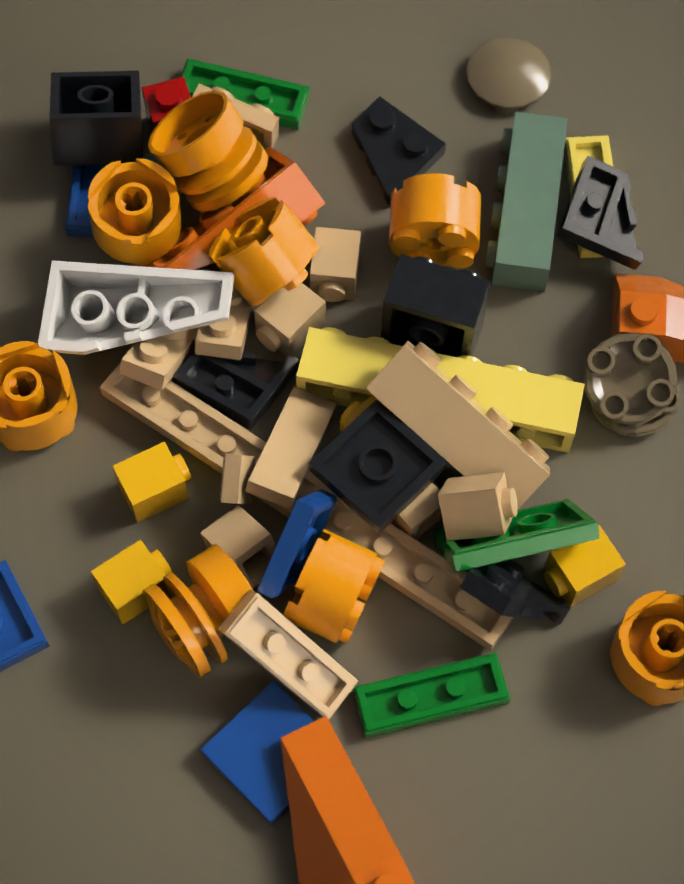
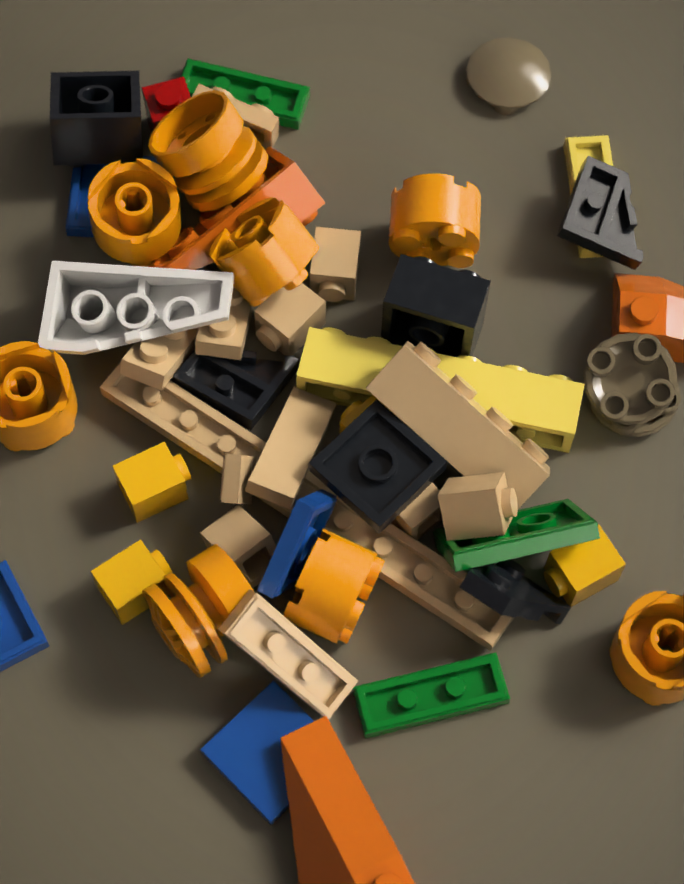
(394, 145): black wing -> none
(529, 201): sand green brick -> none

